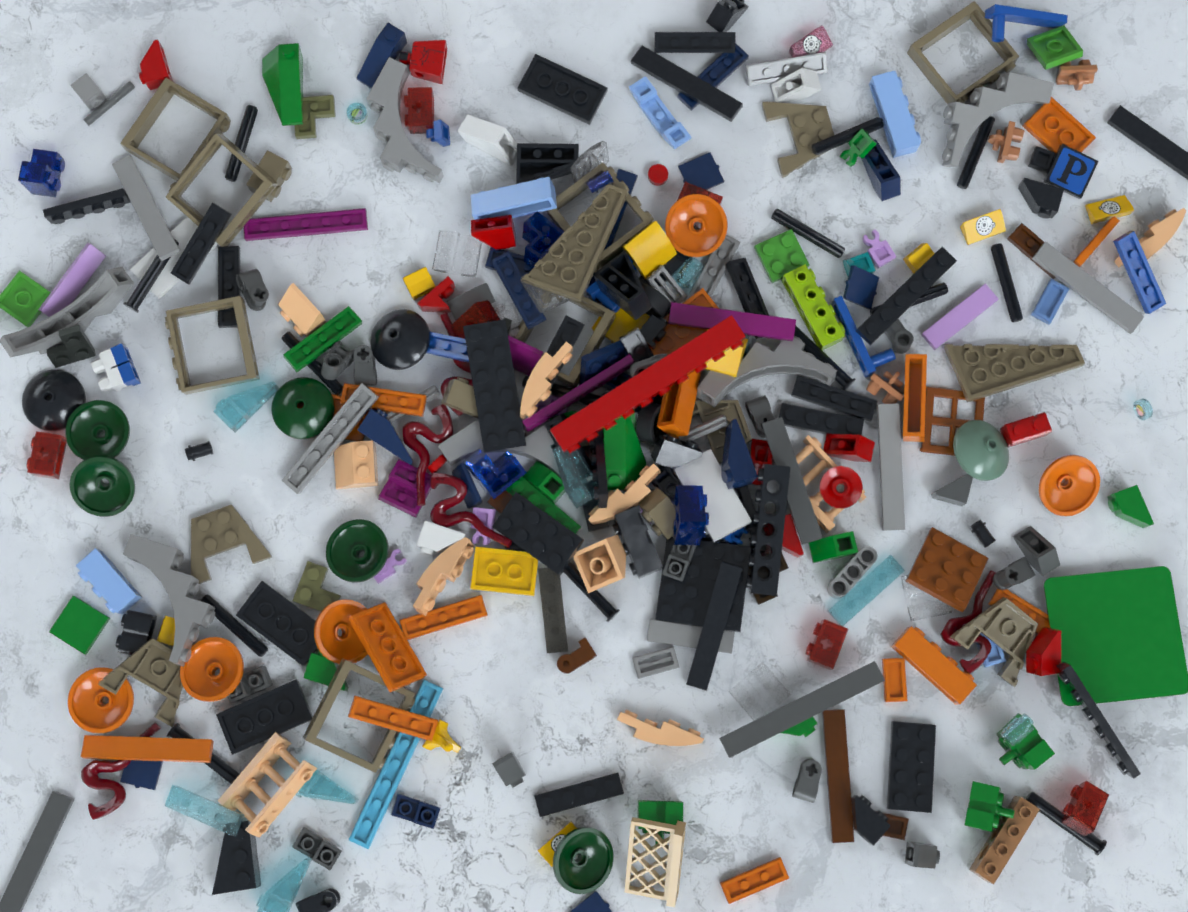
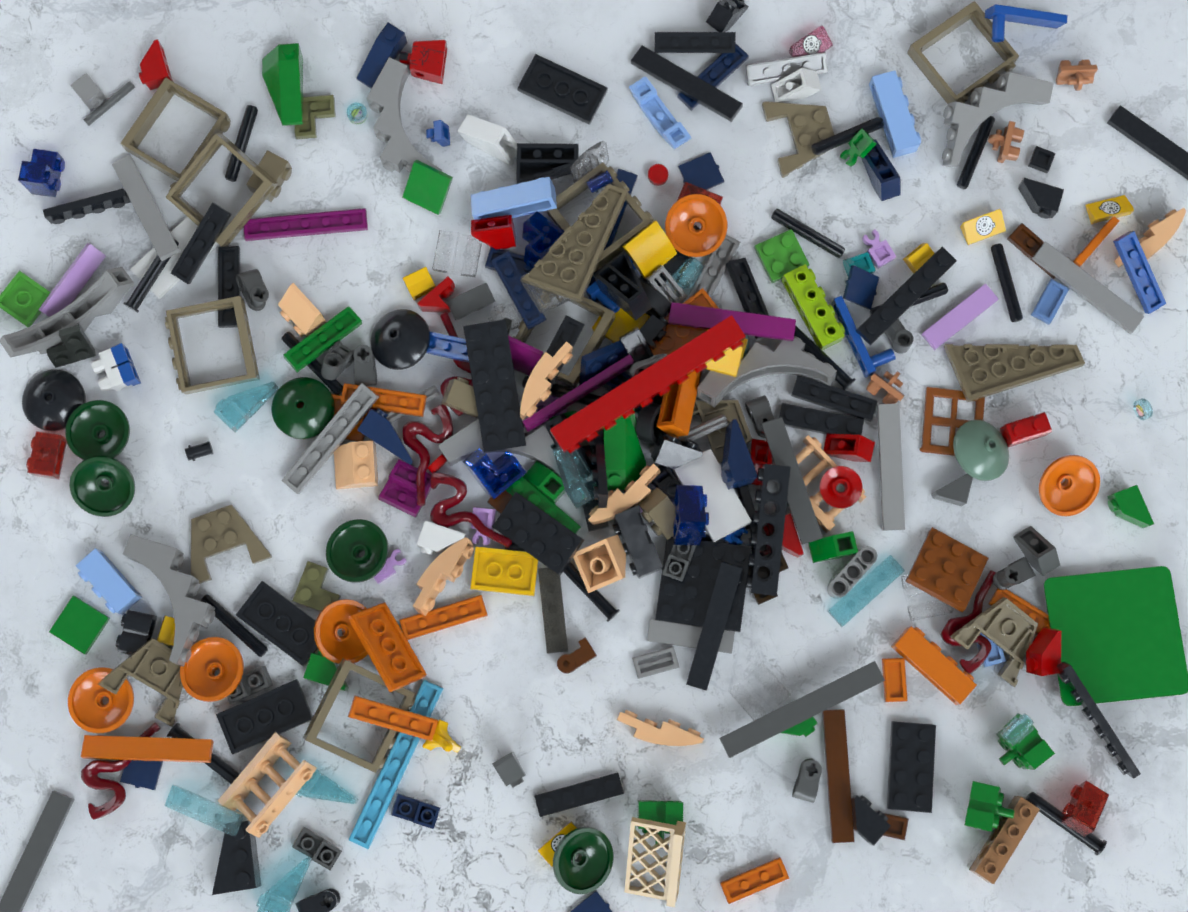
(422, 99): clear red brick -> none
(427, 187): none -> green tile
(472, 497): dark blue slope -> none
(477, 313): clear red brick -> none
(828, 656): clear red brick -> none
(914, 397): orange brick -> none
(922, 855): dark grey slope -> none
(982, 533): black pin -> none
(1054, 47): bright green plate -> none
(1056, 126): orange tile -> none
(1071, 171): tile -> none

